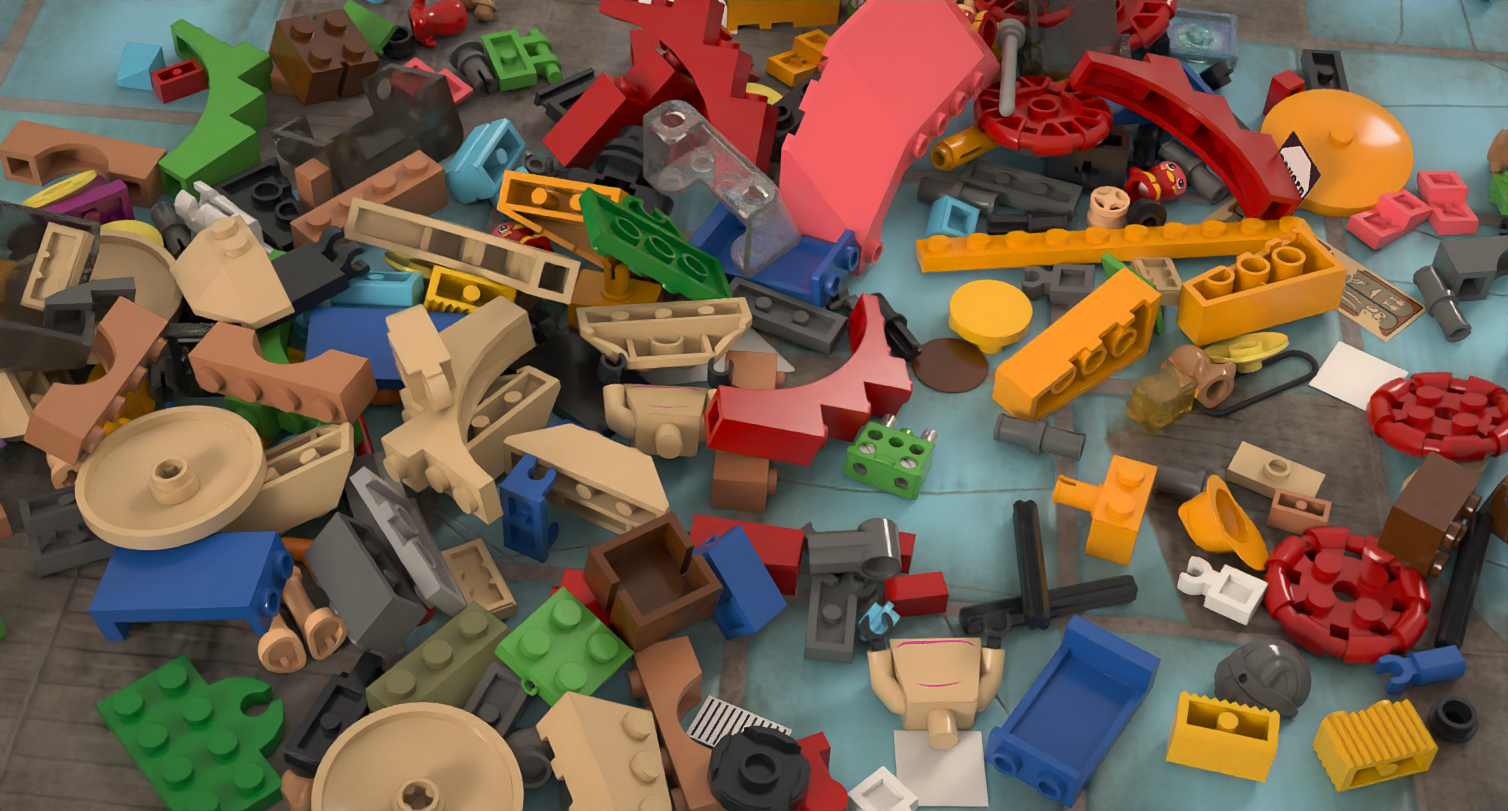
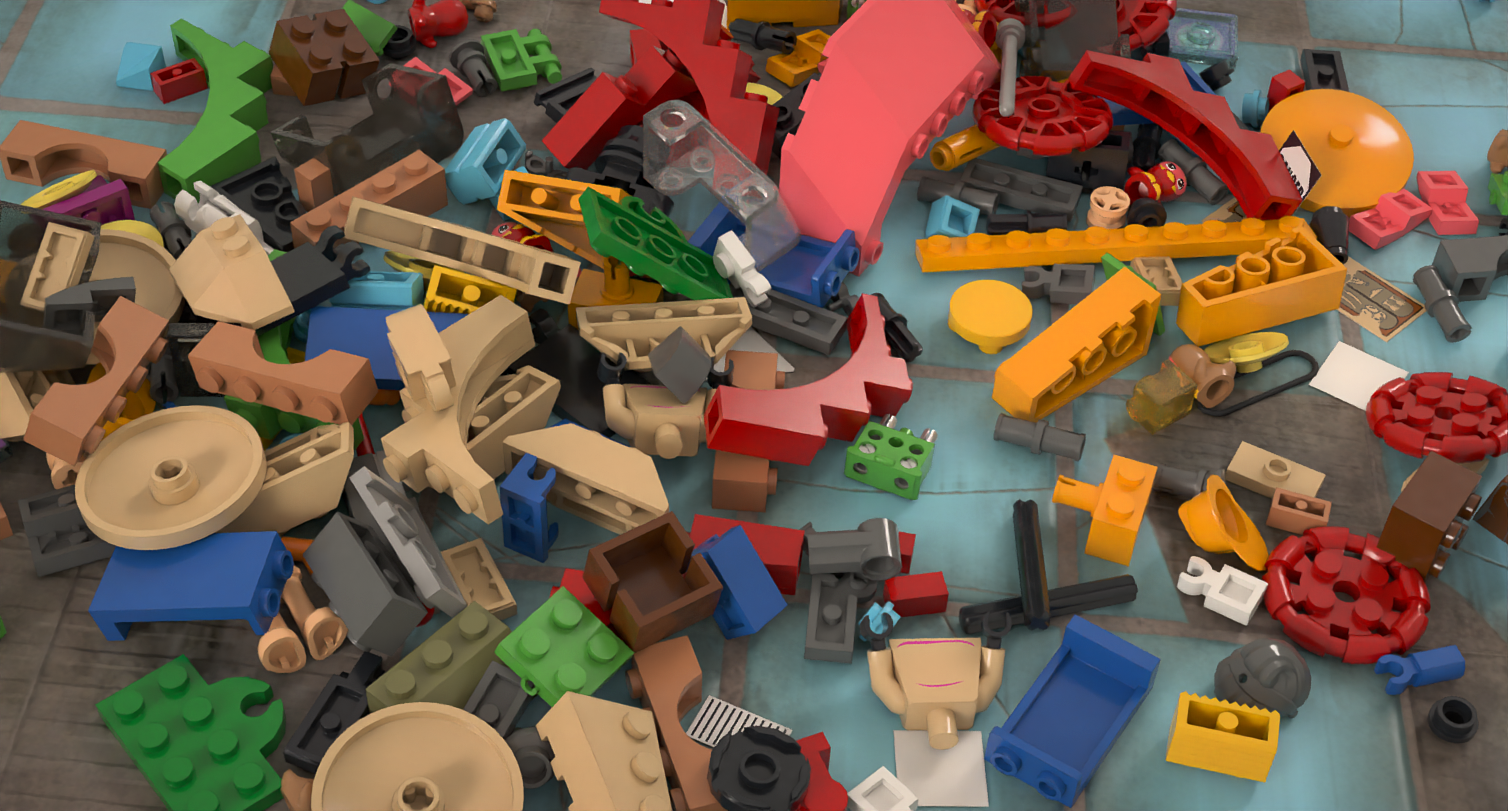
(680, 364): none -> dark grey brick
(738, 265): none -> white plate
(762, 35): none -> black axle
(950, 365): reddish brown sticker -> none
(1254, 108): none -> medium azure plate
(1332, 231): none -> black cone
(1373, 744): yellow brick -> none
(1464, 582): black axle -> none

